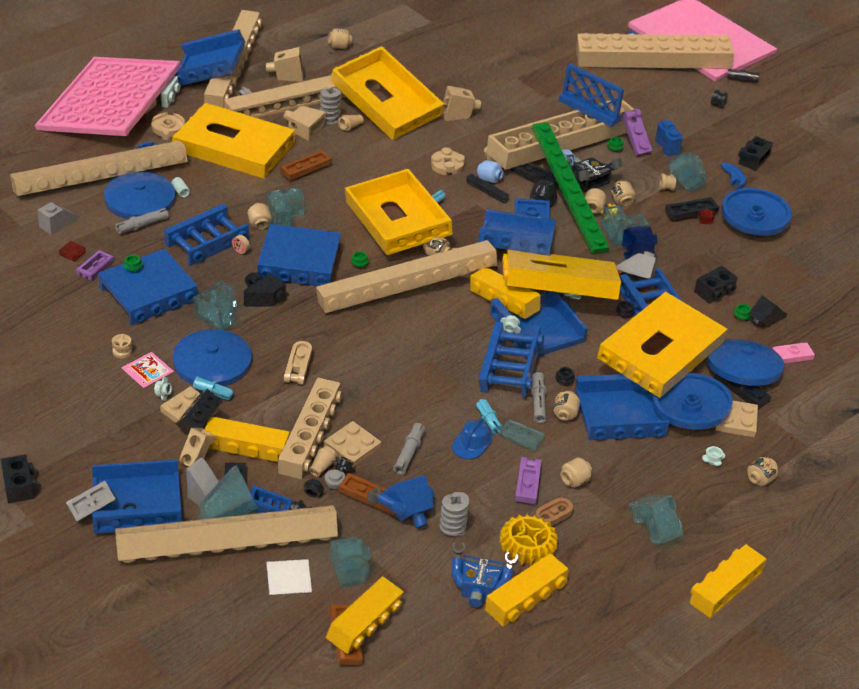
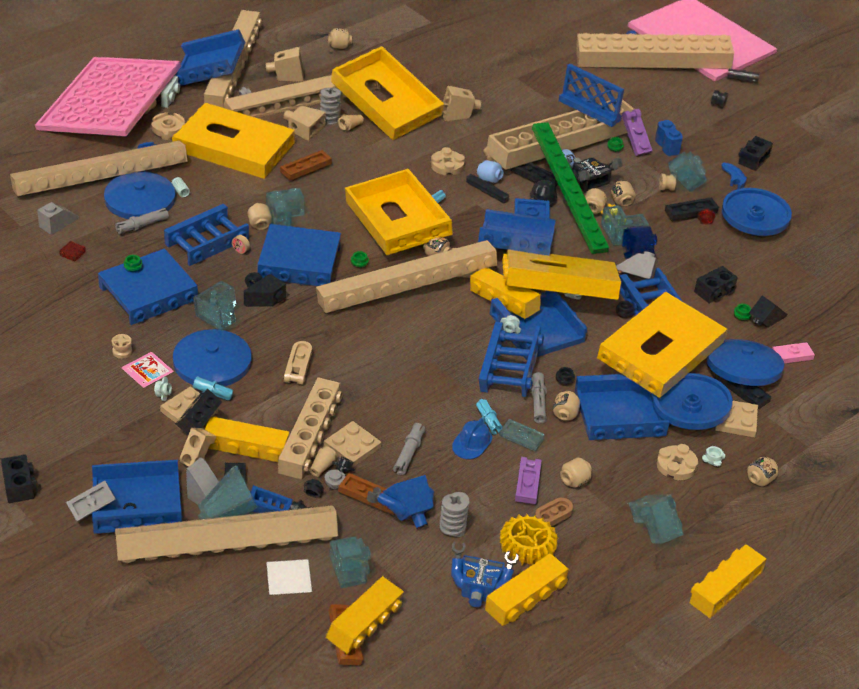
(98, 265): medium lavender tile -> none
(678, 453): none -> tan plate

